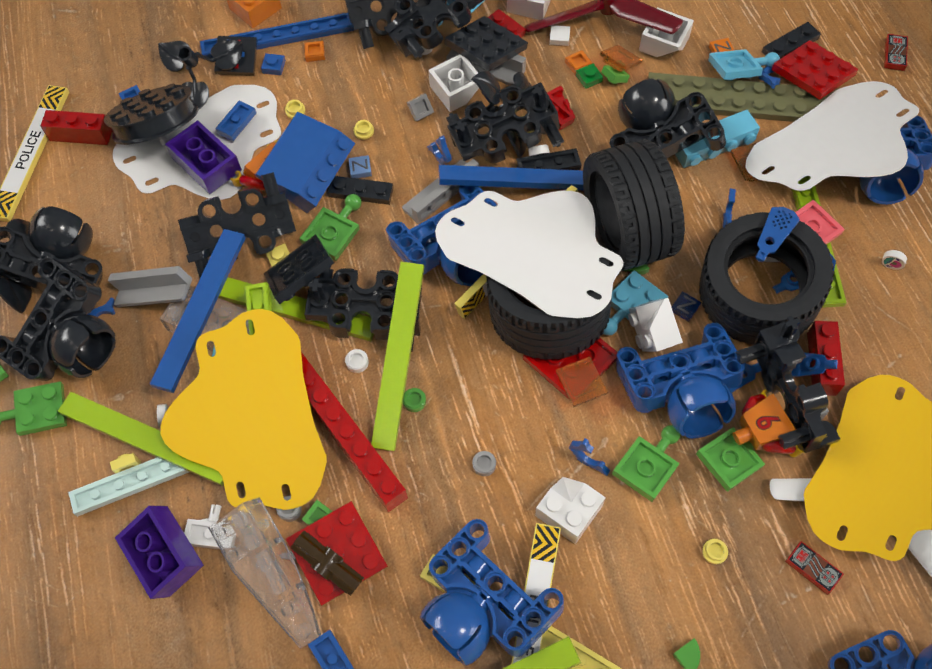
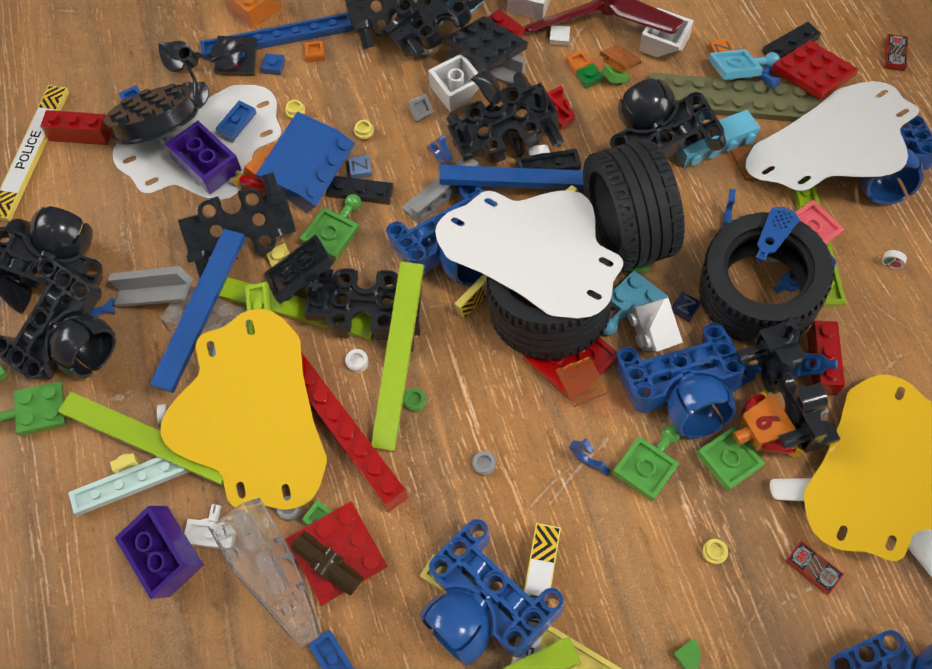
(570, 507): white slope -> none

